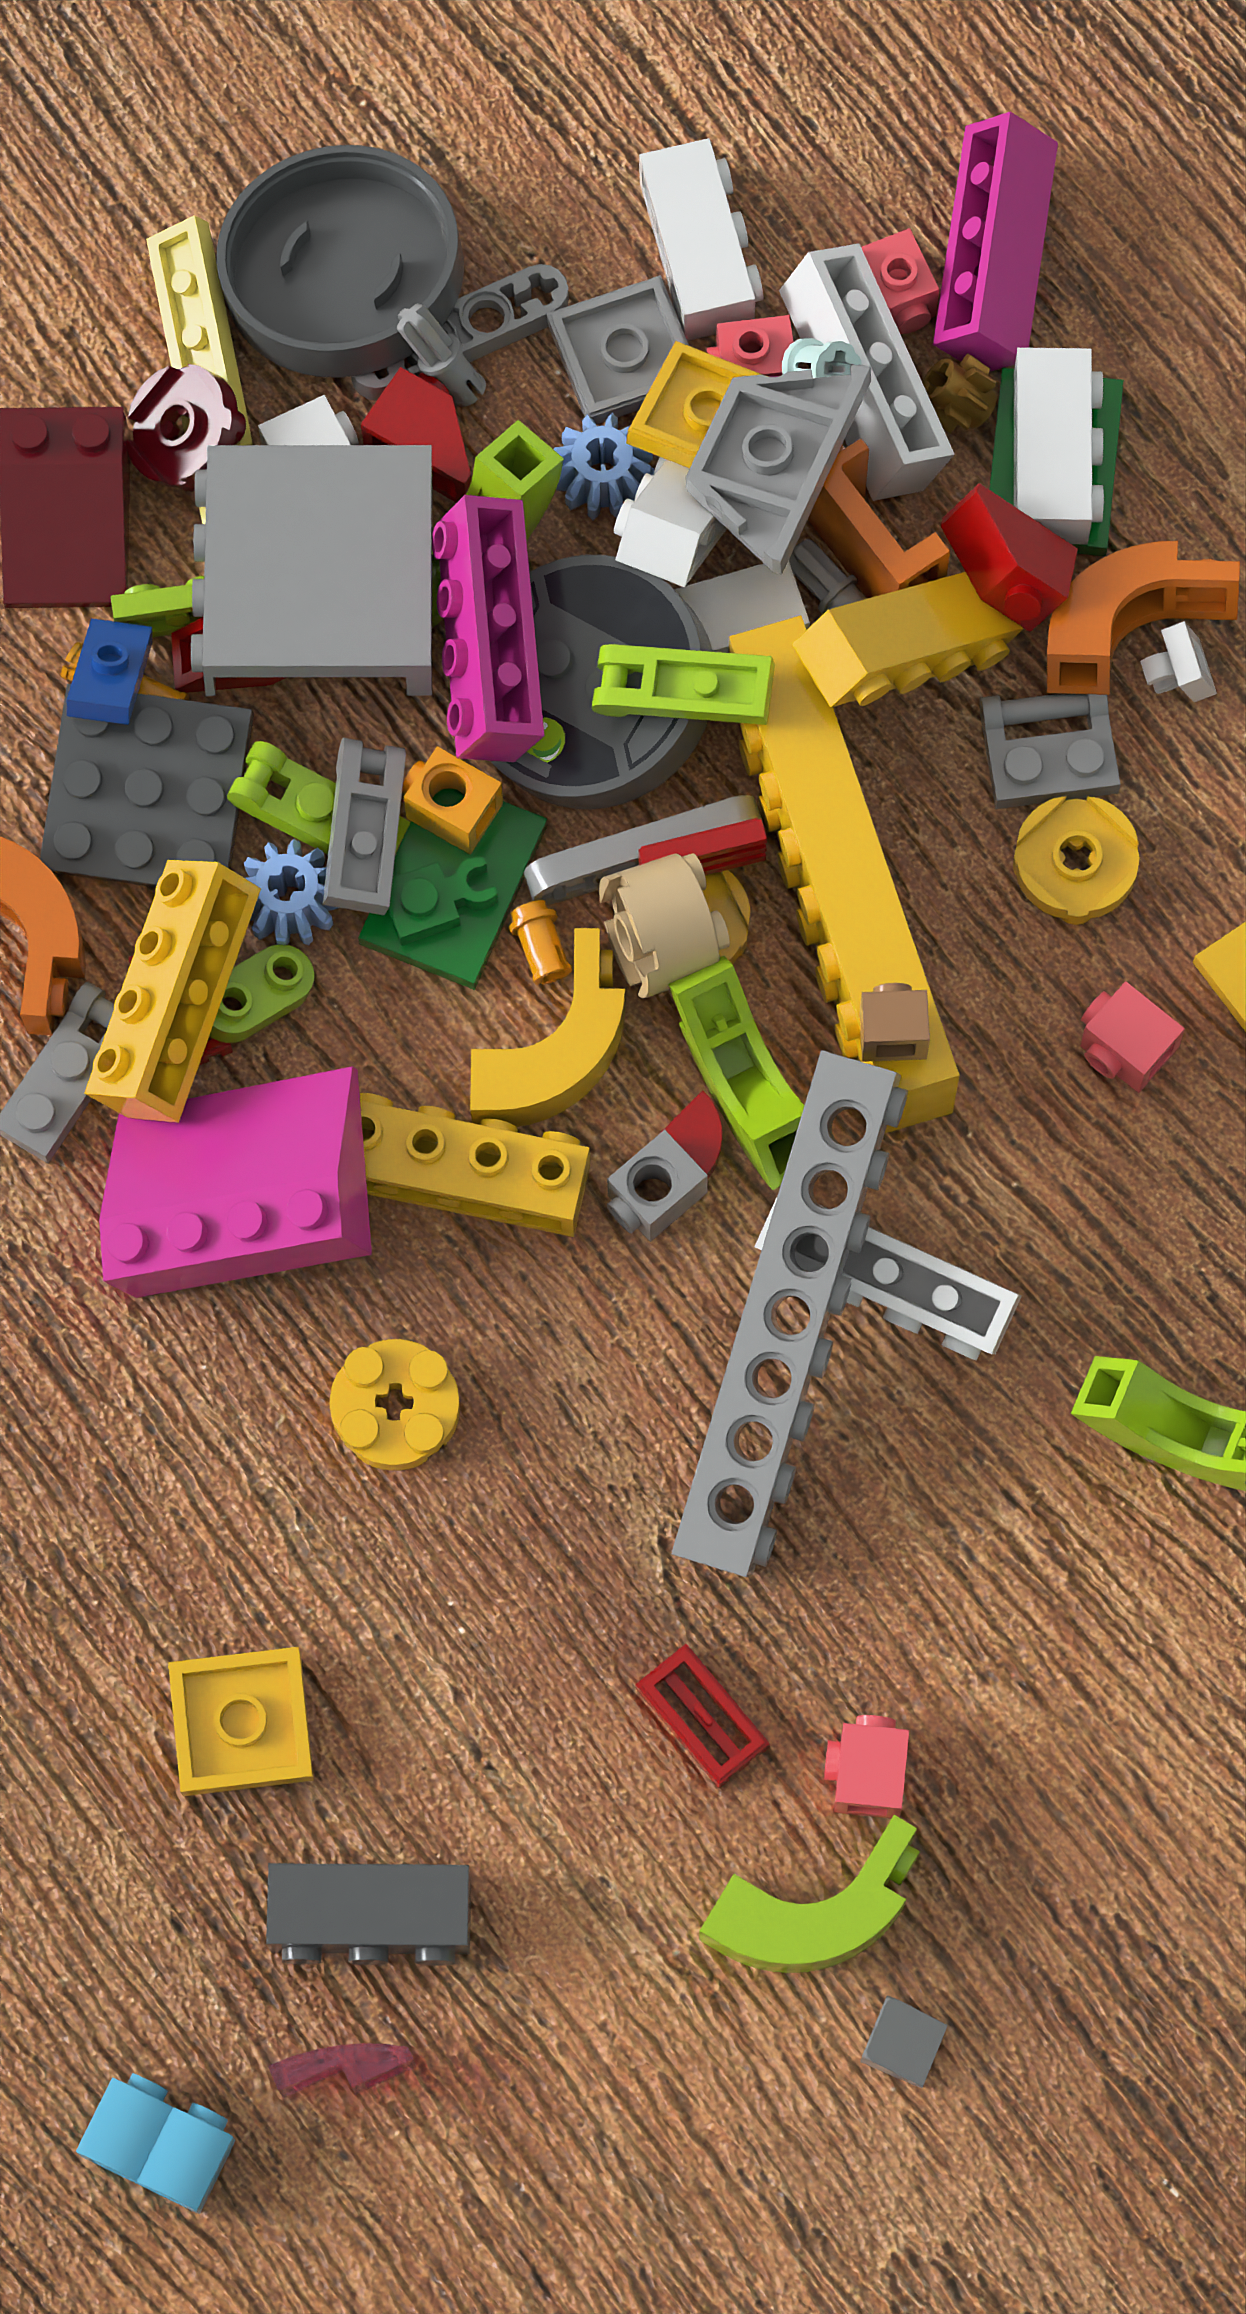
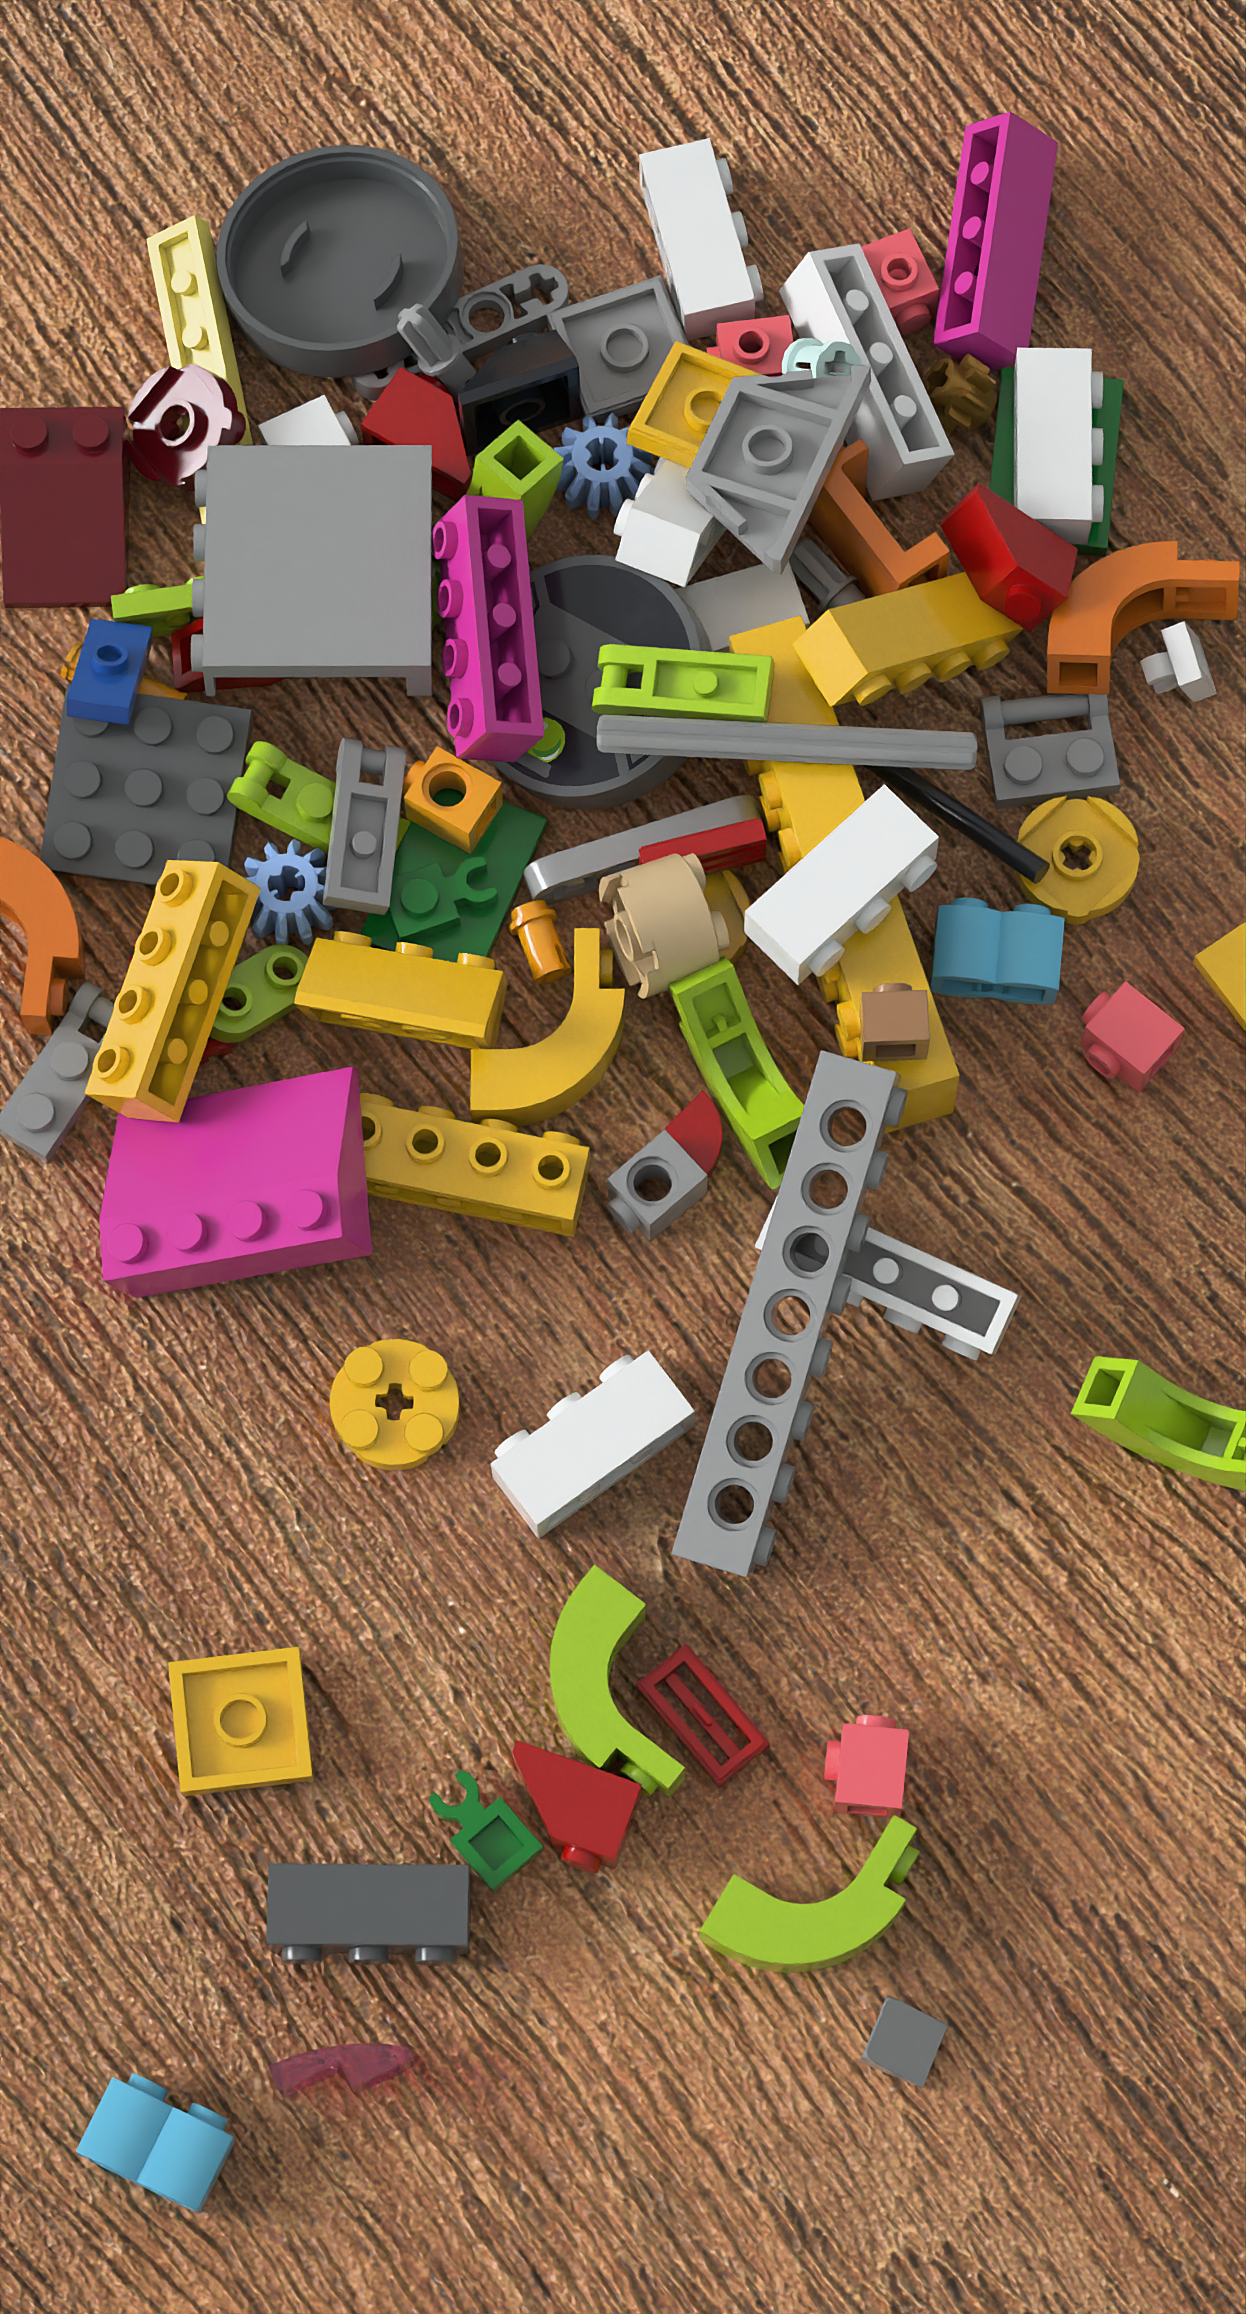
(403, 992): none -> yellow slope
(491, 1838): none -> green plate
(525, 381): none -> black slope
(579, 1806): none -> red slope
(584, 1645): none -> lime arch
(591, 1442): none -> white brick
(786, 742): none -> light grey axle
(842, 886): none -> white brick
(964, 820): none -> black bar
(997, 952): none -> medium azure brick

